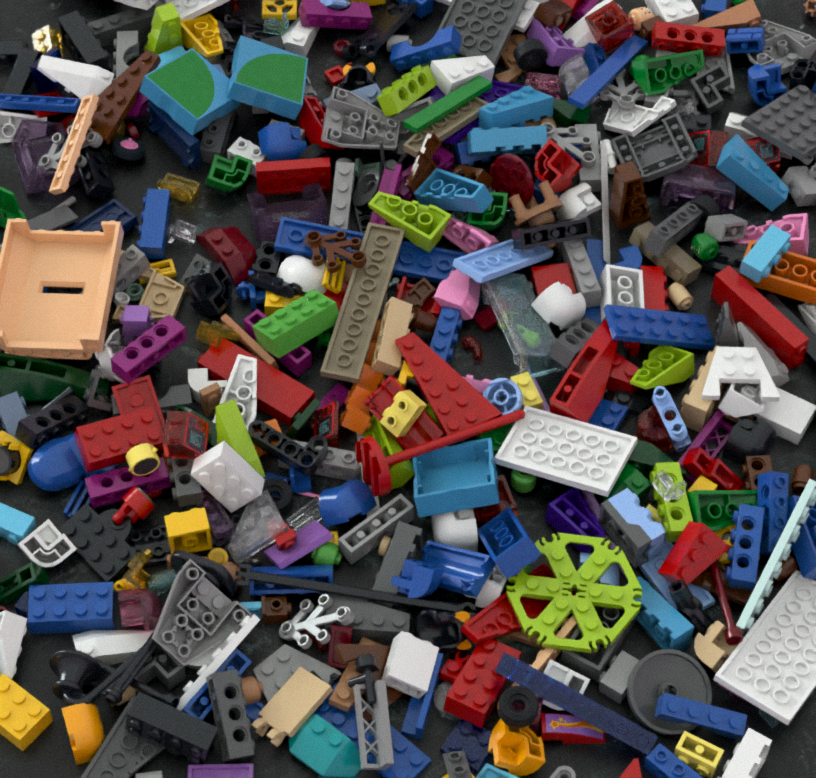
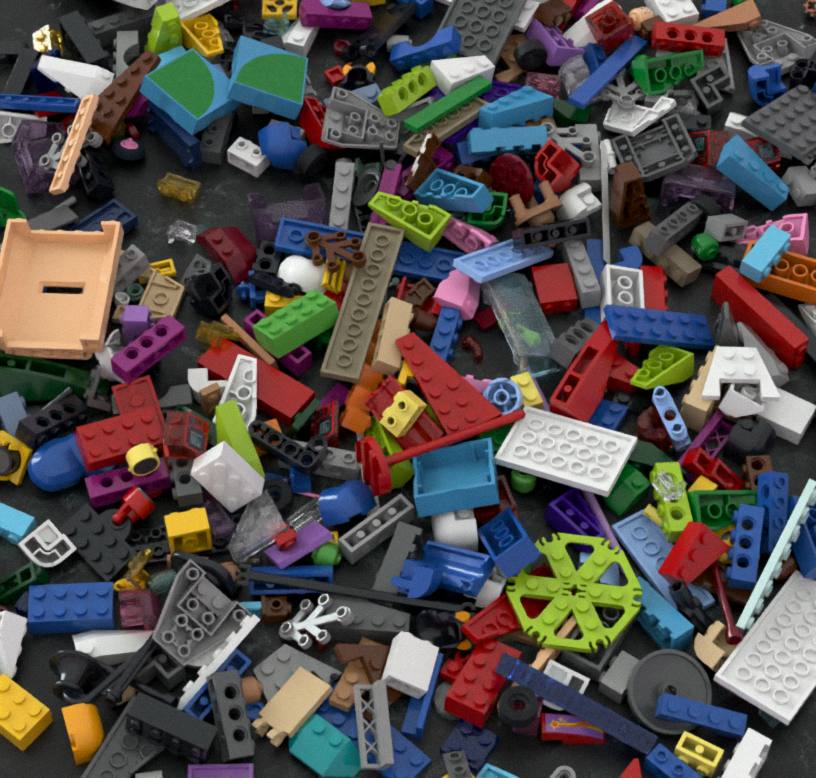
(73, 499): blue tile -> none
(155, 223): blue brick -> none
(218, 555): yellow tile -> none
(228, 174): green brick -> none
(292, 175): red gear -> none
(342, 635): dark red tile -> none
(365, 665): black piece -> none
(384, 545): tan tile -> none
(516, 749): light orange brick -> none
(560, 306): white brick -> none
(631, 527): piece -> none
(680, 296): tan brick -> none
(745, 40): blue brick -> none
(800, 478): reddish brown brick -> none

